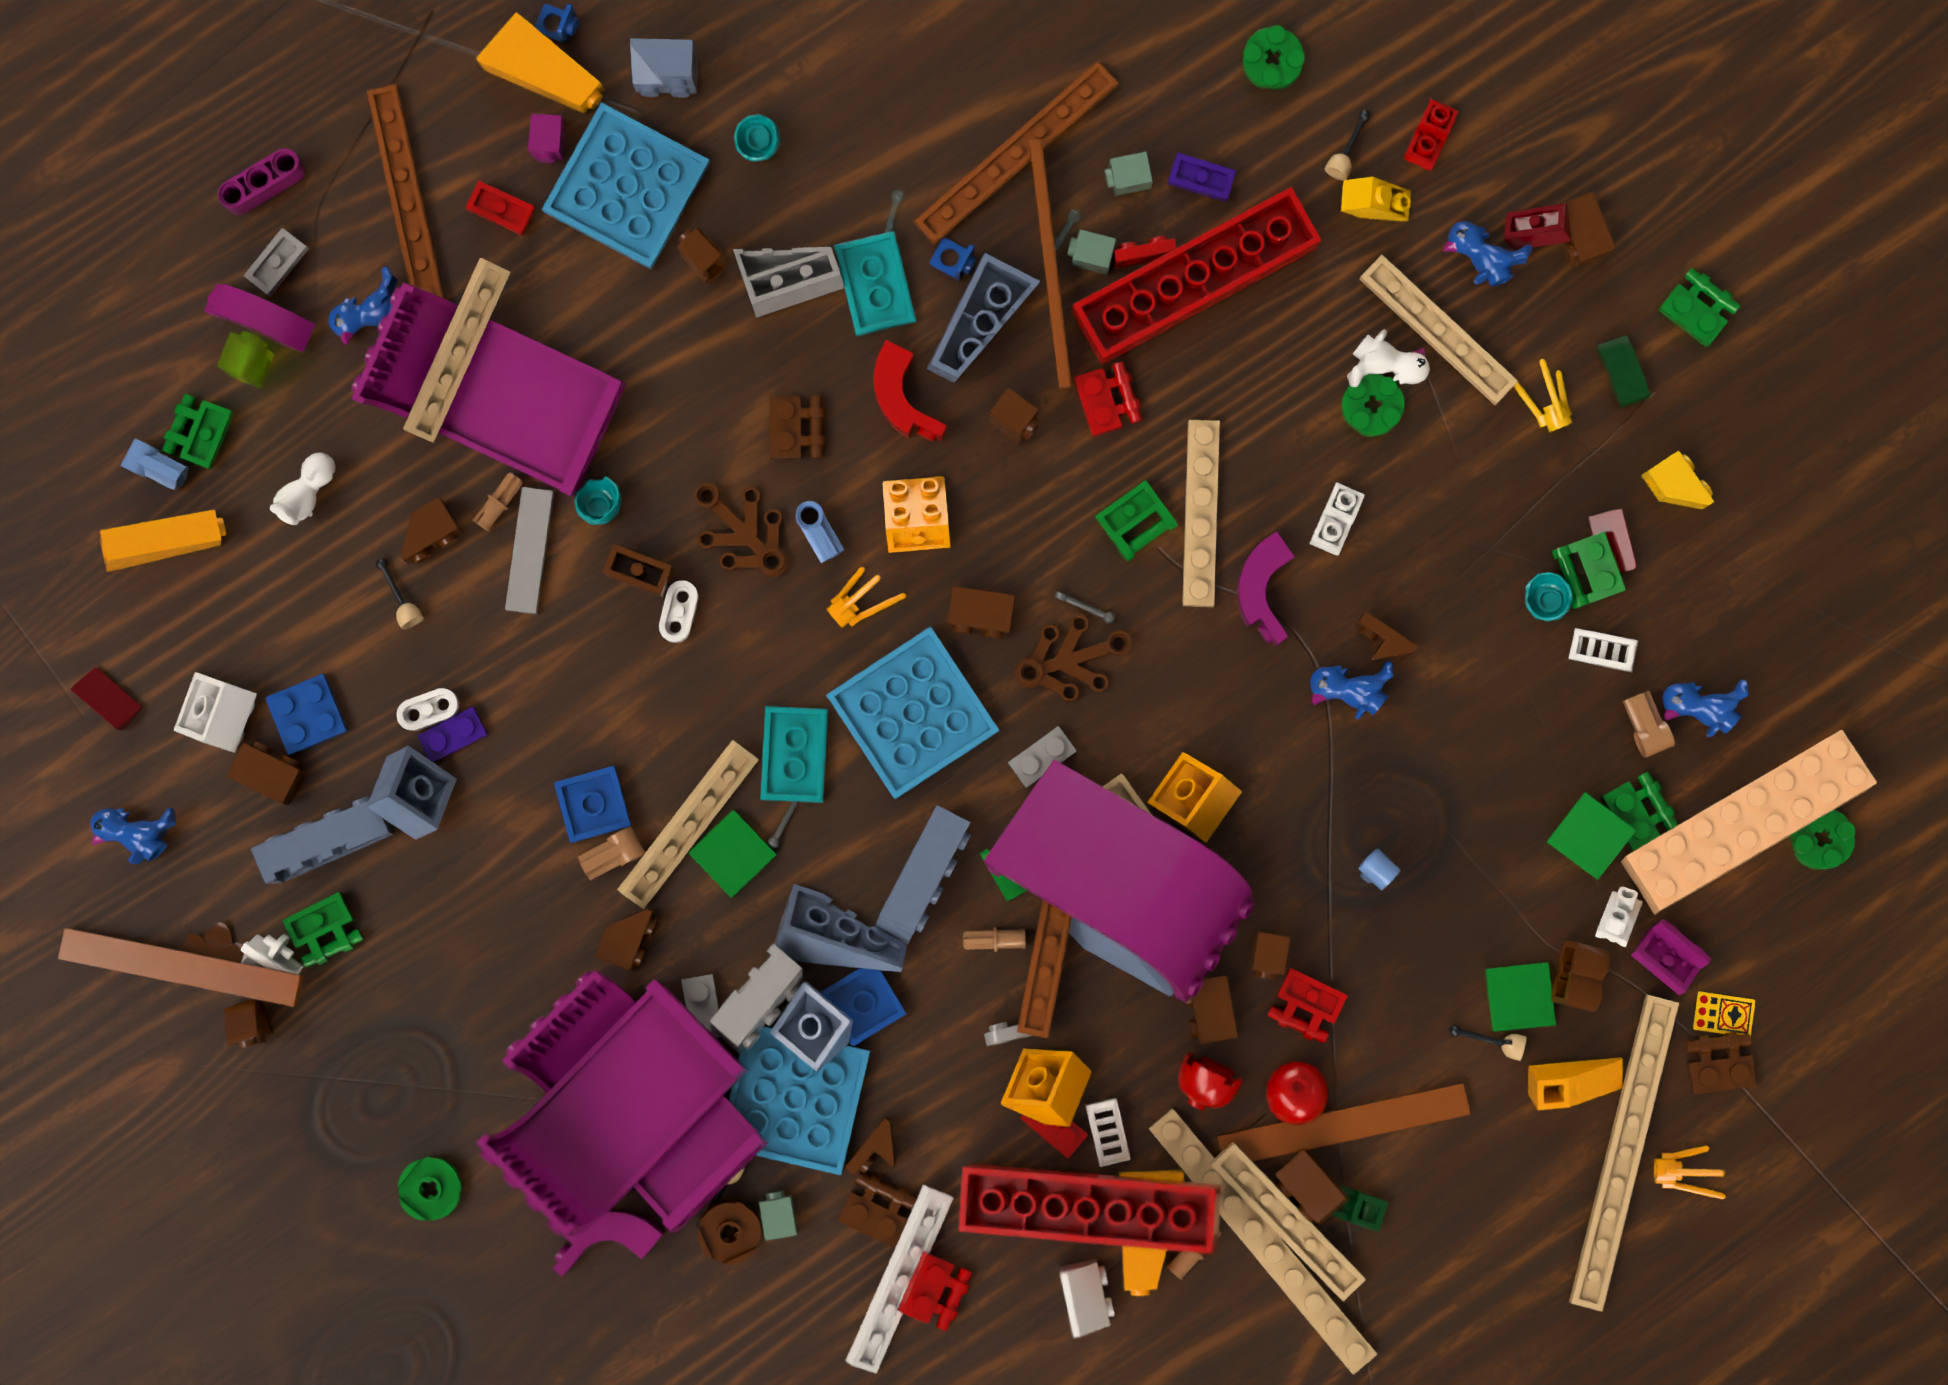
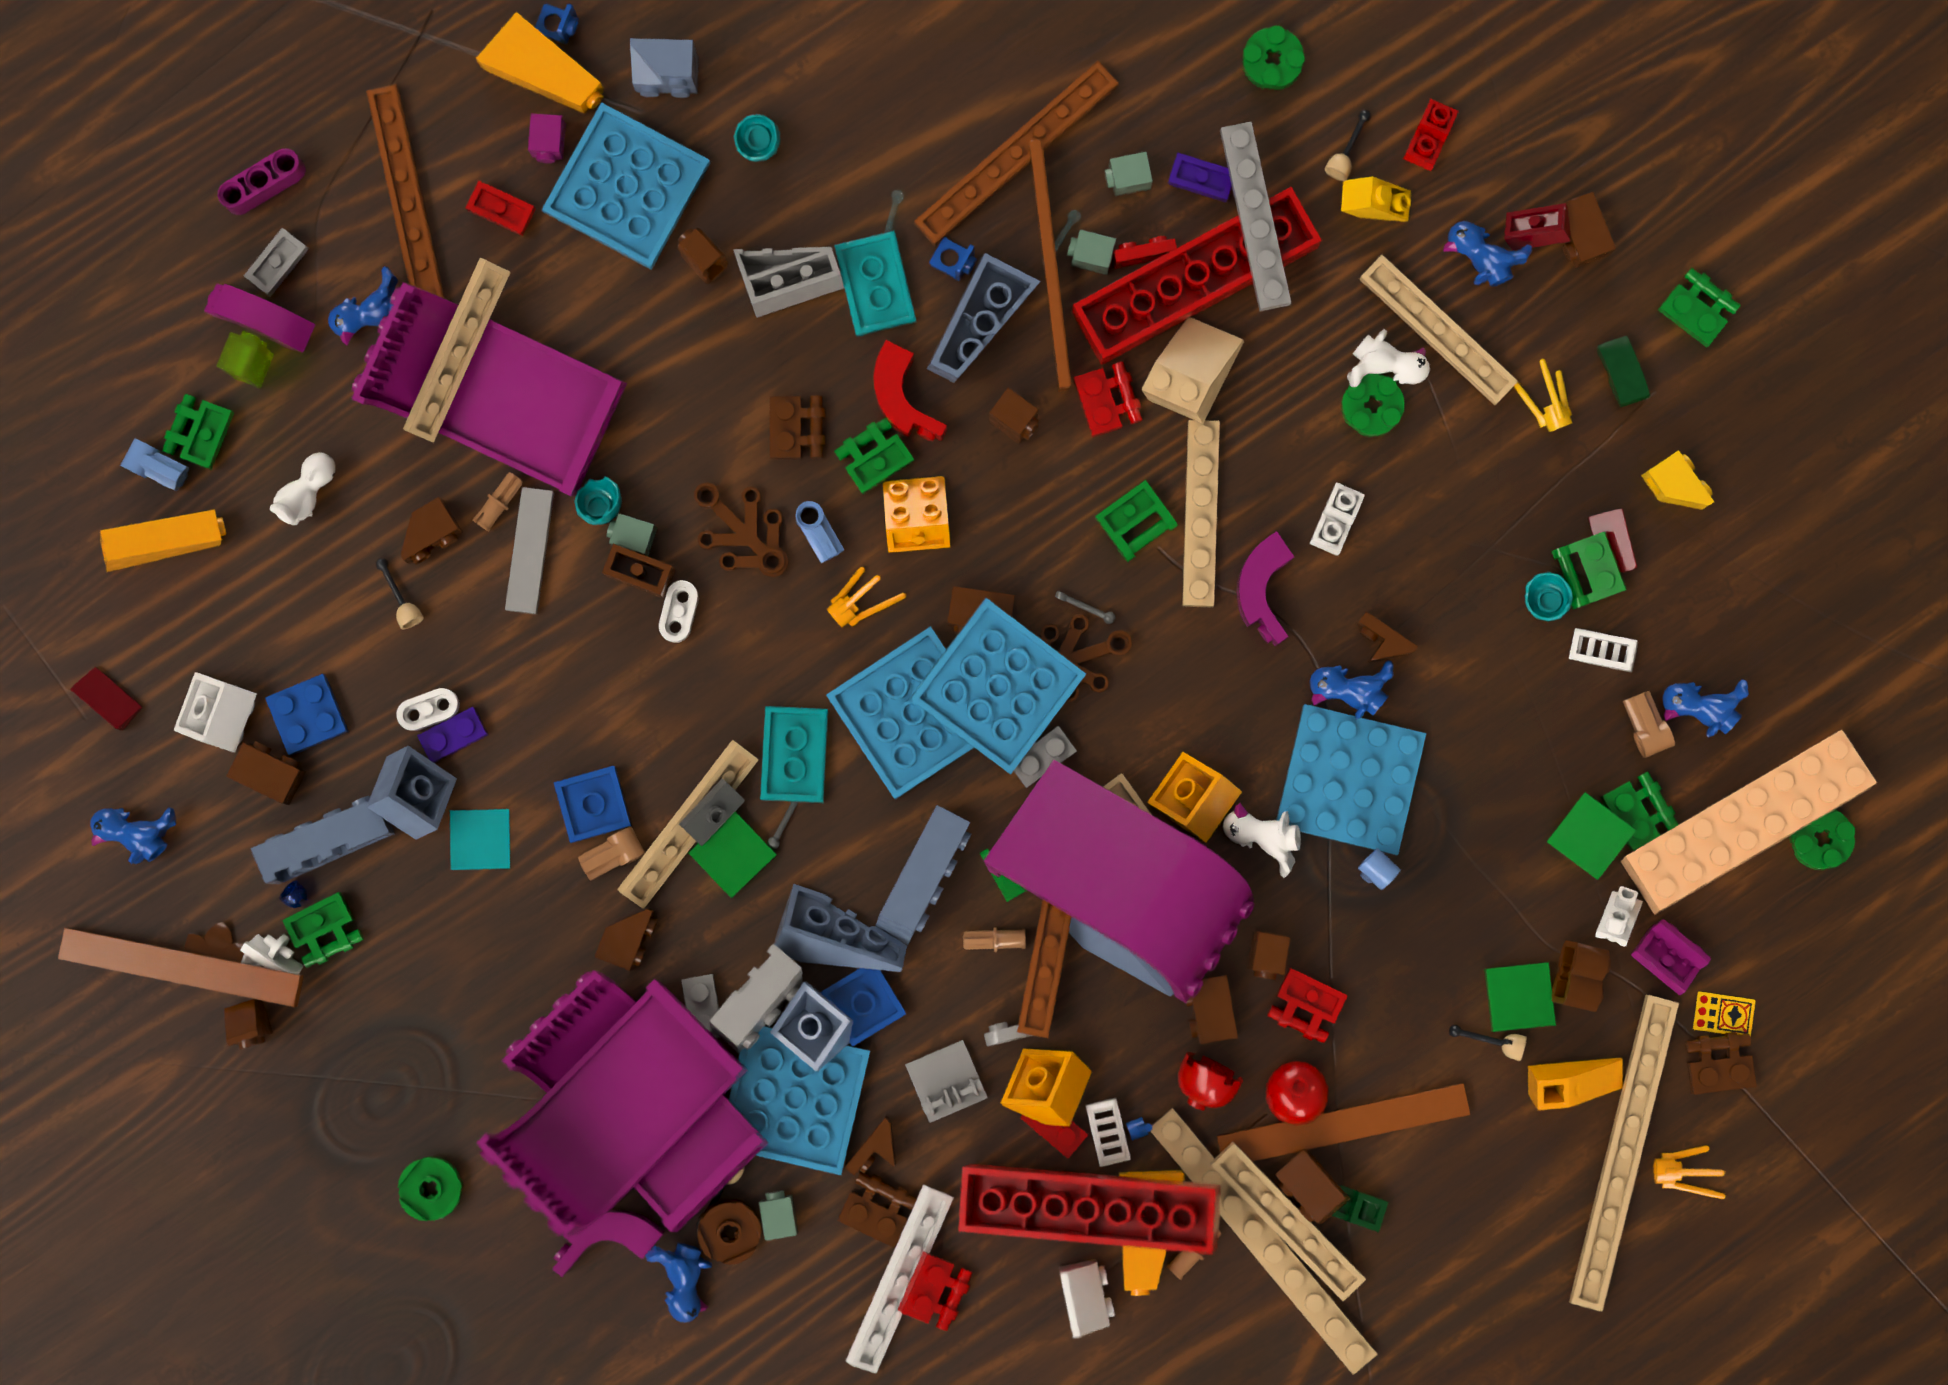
(293, 894): none -> clear blue hinge
(479, 839): none -> teal sticker
(632, 534): none -> sand green brick
(683, 1271): none -> blue animal
(711, 812): none -> dark grey plate
(879, 463): none -> green plate
(946, 1081): none -> light grey hinge
(998, 686): none -> dark azure plate
(1138, 1128): none -> blue hand
(1192, 369): none -> tan slope
(1255, 216): none -> light grey plate
(1272, 836): none -> white animal
(1351, 779): none -> dark azure plate

